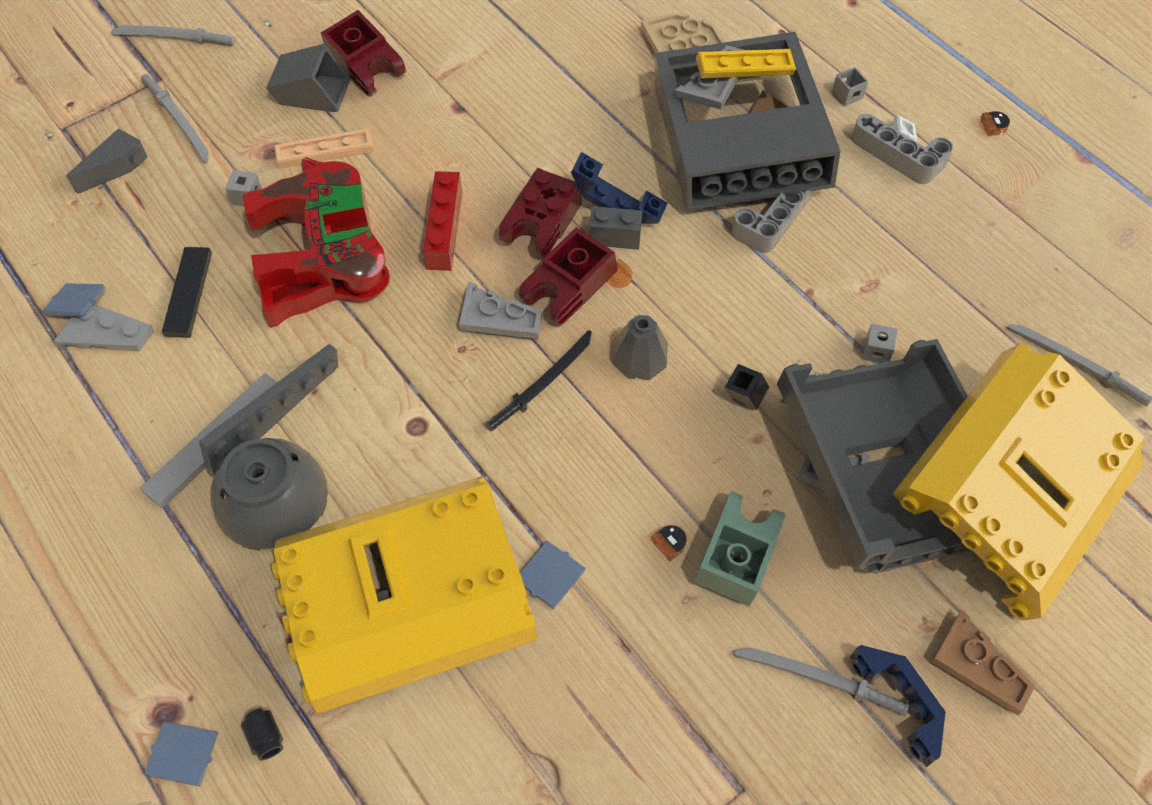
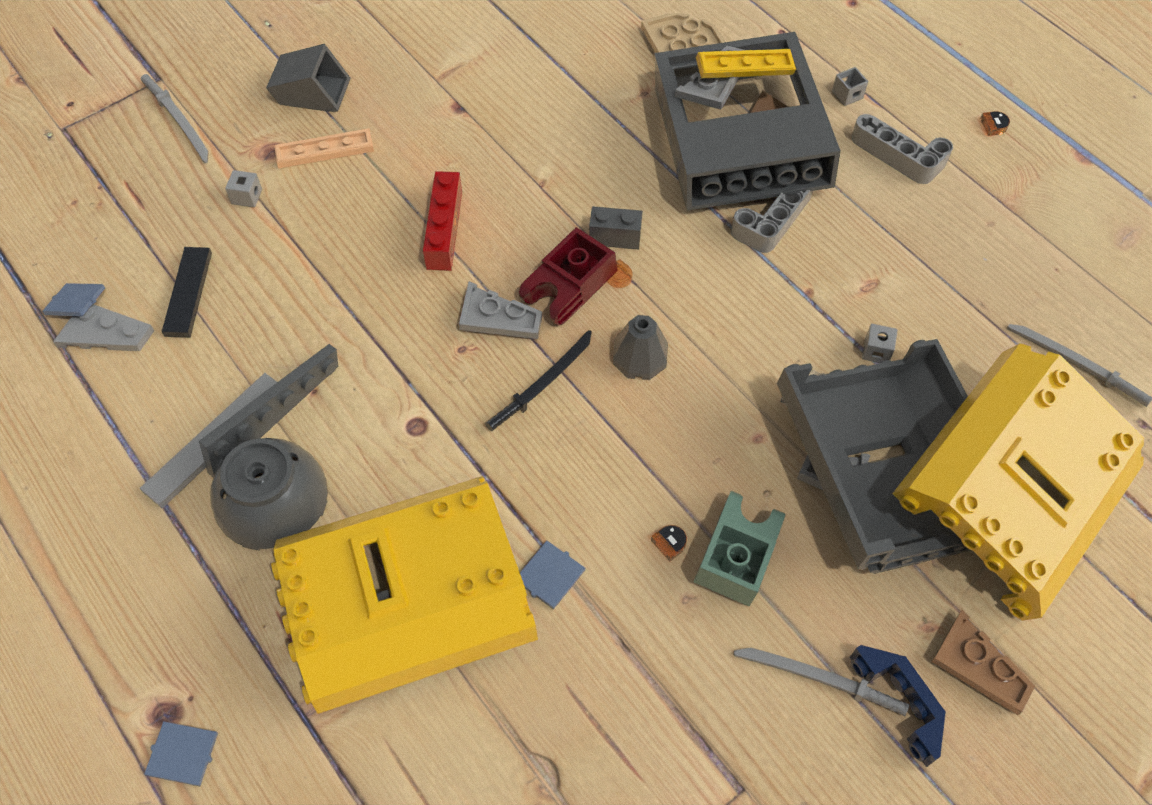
(110, 160): dark grey slope -> none
(199, 34): light grey sword -> none
(262, 734): black brick -> none
(344, 253): red animal -> none
(362, 50): dark red brick -> none
(542, 210): dark red brick -> none
(606, 195): dark blue slope -> none
(747, 386): black brick -> none
(905, 127): white slope -> none

